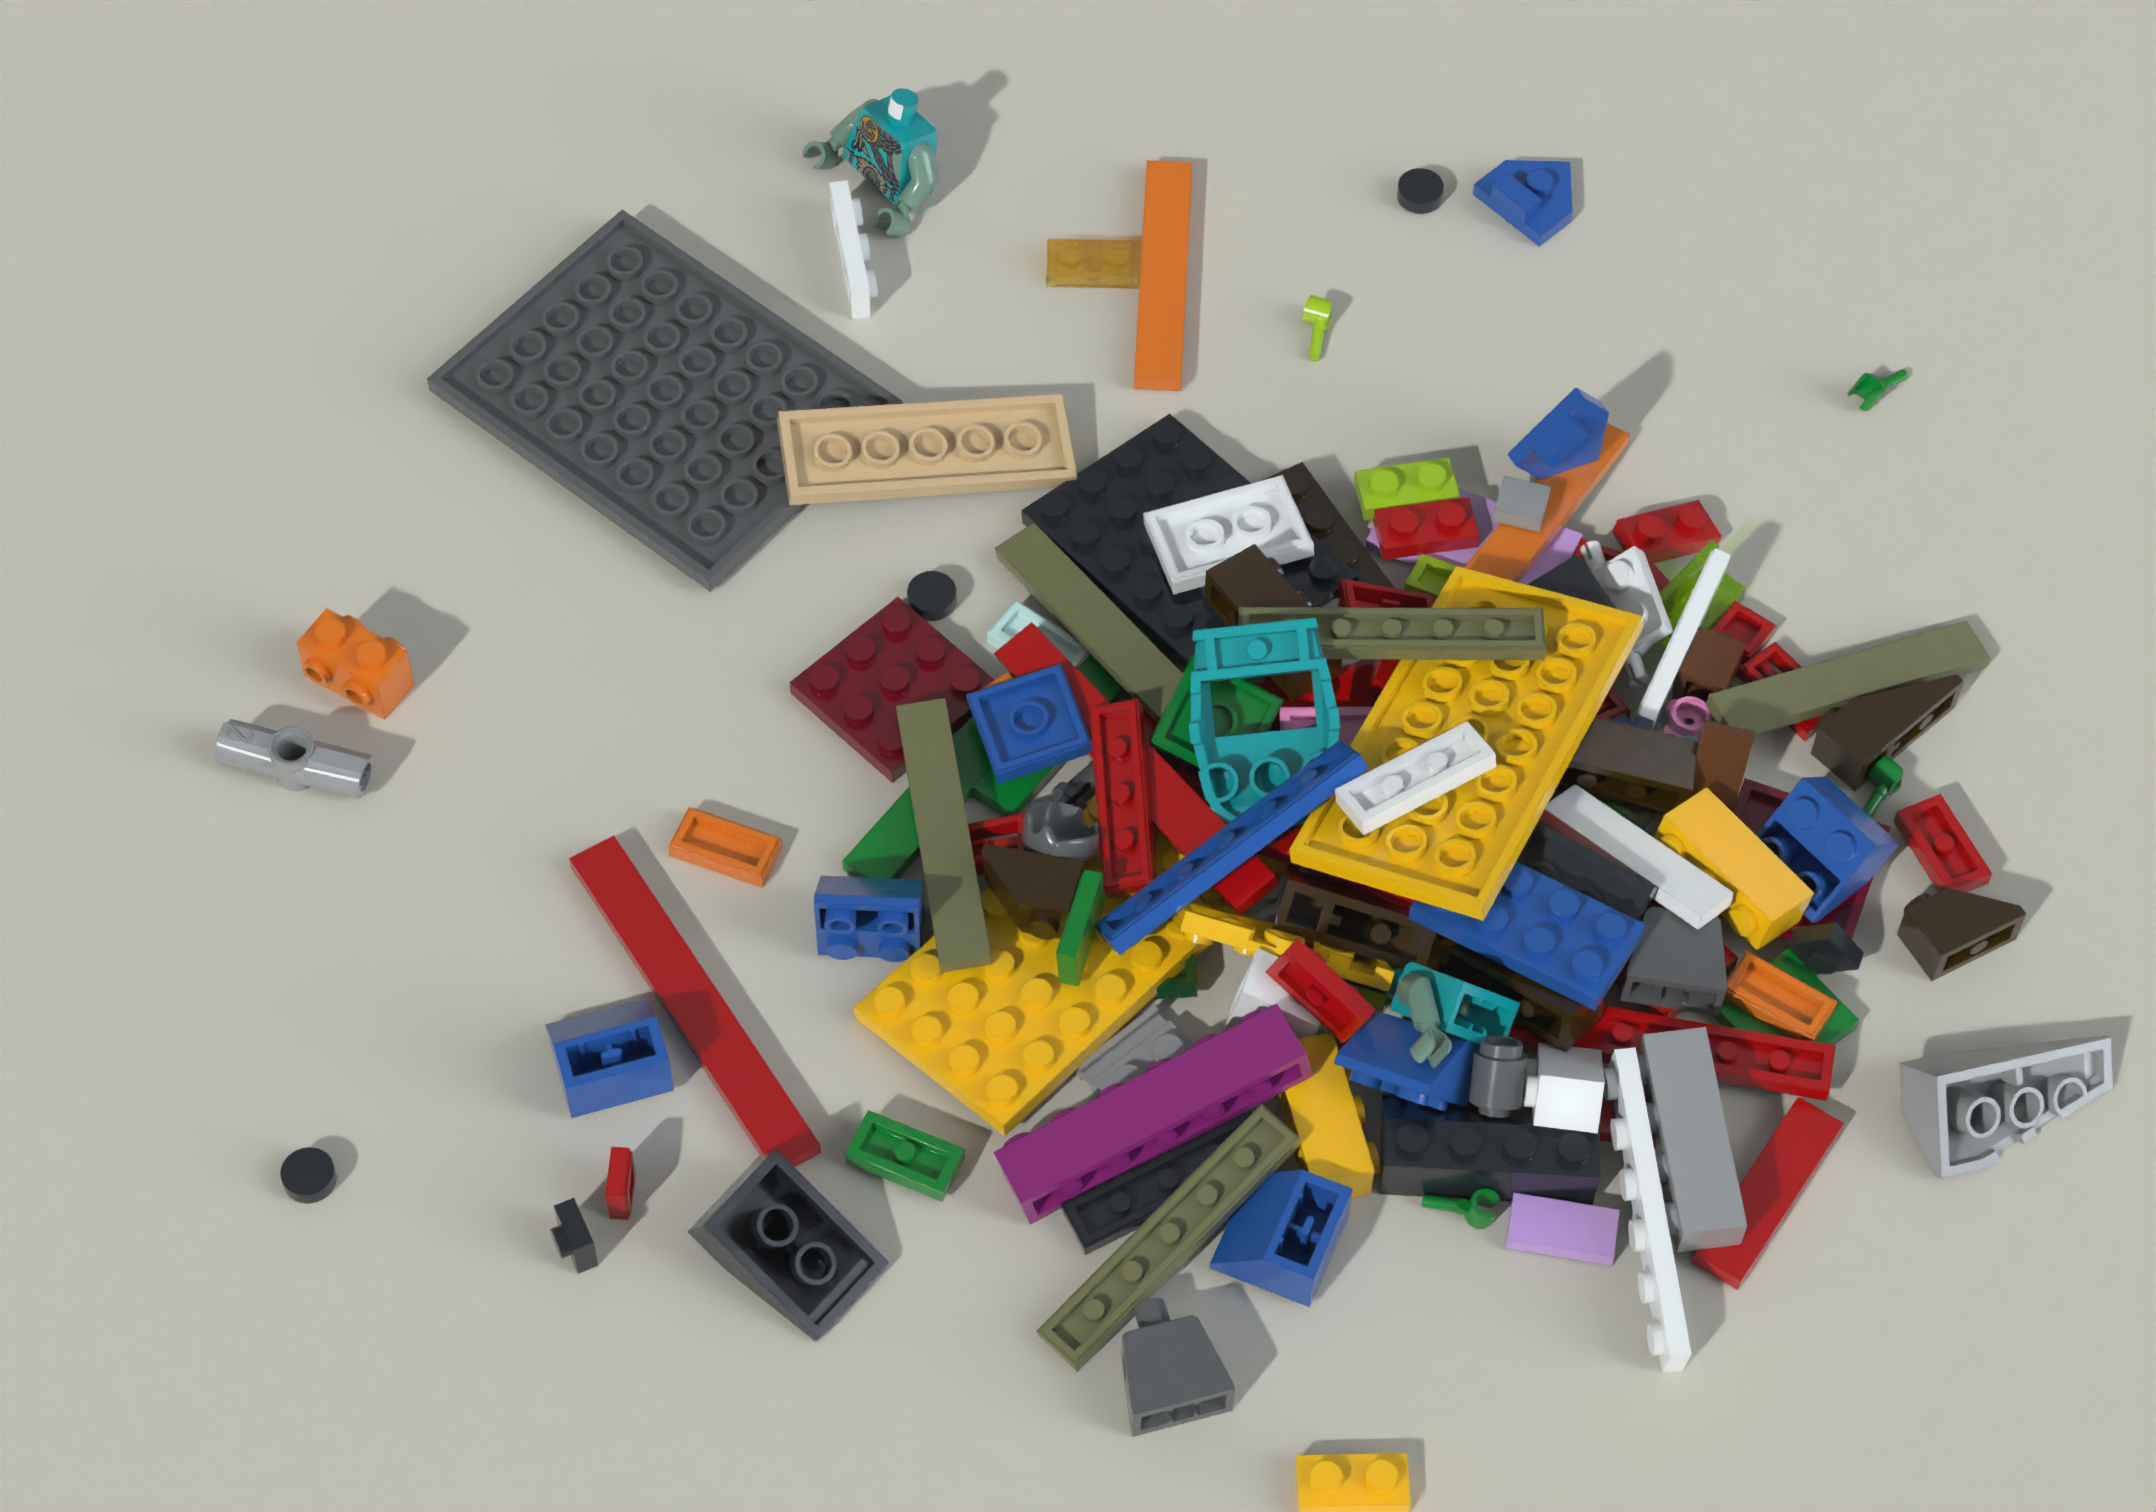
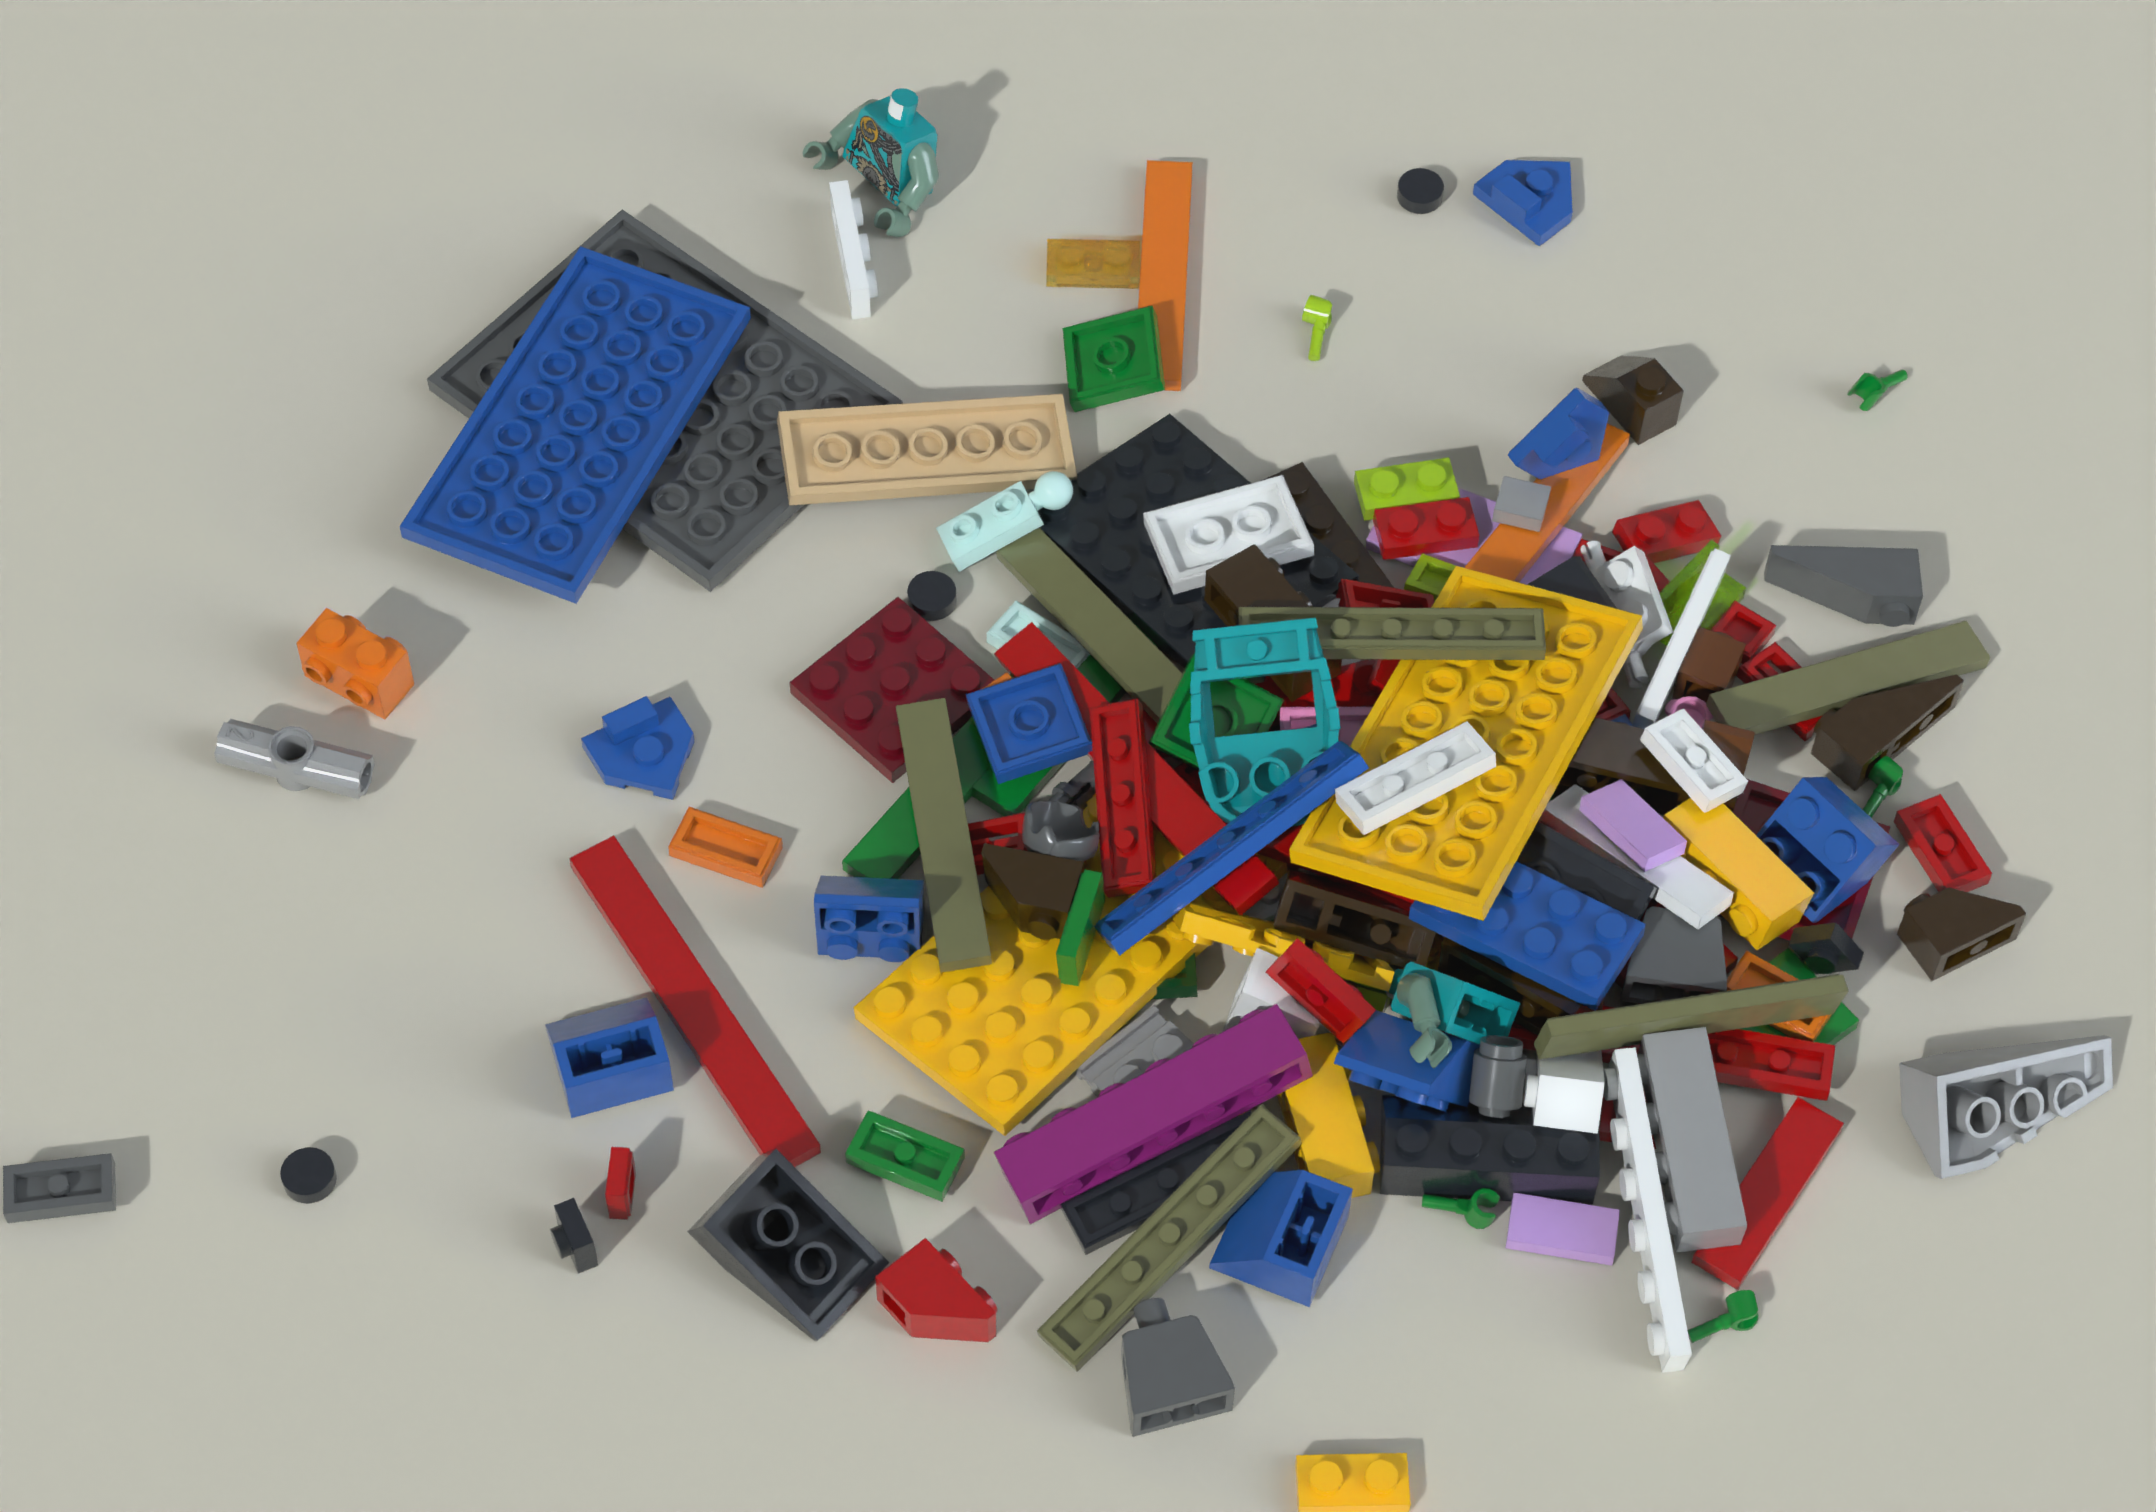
(59, 1188): none -> dark grey plate
(576, 424): none -> blue plate
(642, 746): none -> blue plate
(933, 1299): none -> red slope
(1002, 518): none -> light aqua plate
(1113, 359): none -> green tile
(1633, 825): none -> lavender tile
(1637, 395): none -> dark brown slope
(1693, 760): none -> white plate
(1714, 1011): none -> olive tile
(1741, 1316): none -> green hand
(1855, 581): none -> dark grey slope

